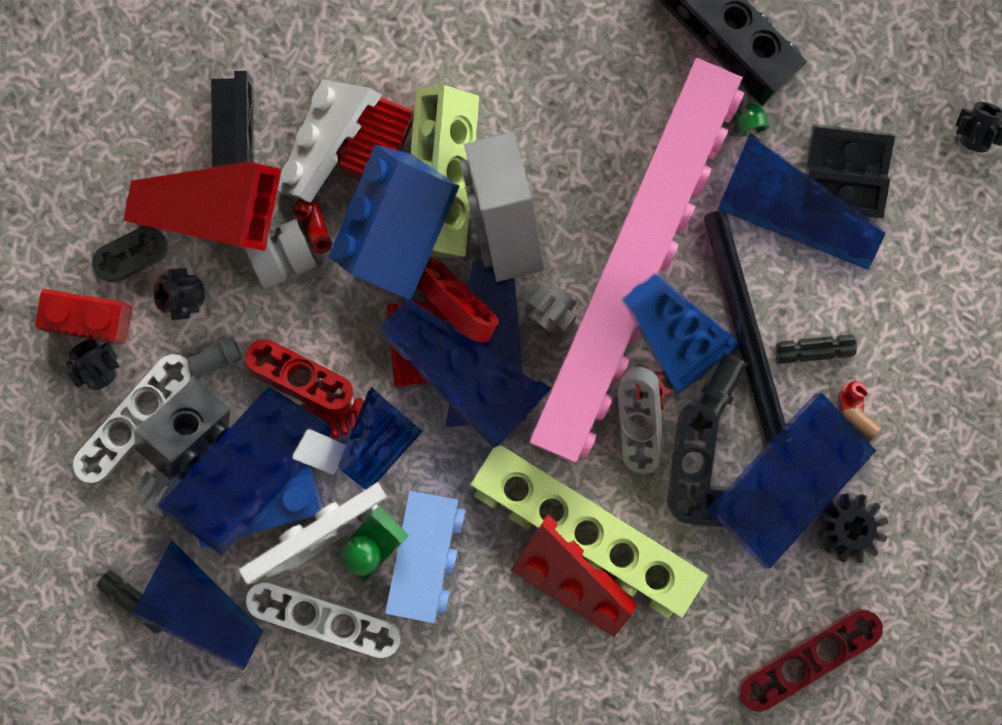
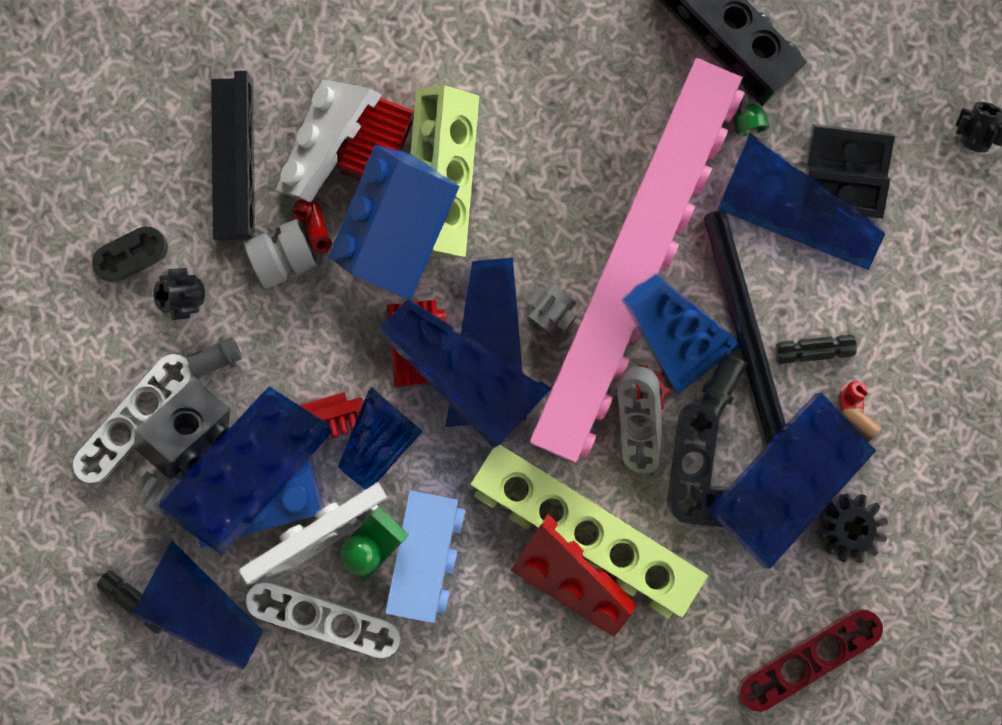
(83, 316): red brick -> none
(92, 364): black gear -> none
(214, 203): red slope -> none
(319, 451): white sticker -> none
(330, 380): red beam -> none
(457, 302): red beam -> none
(502, 207): light grey brick -> none

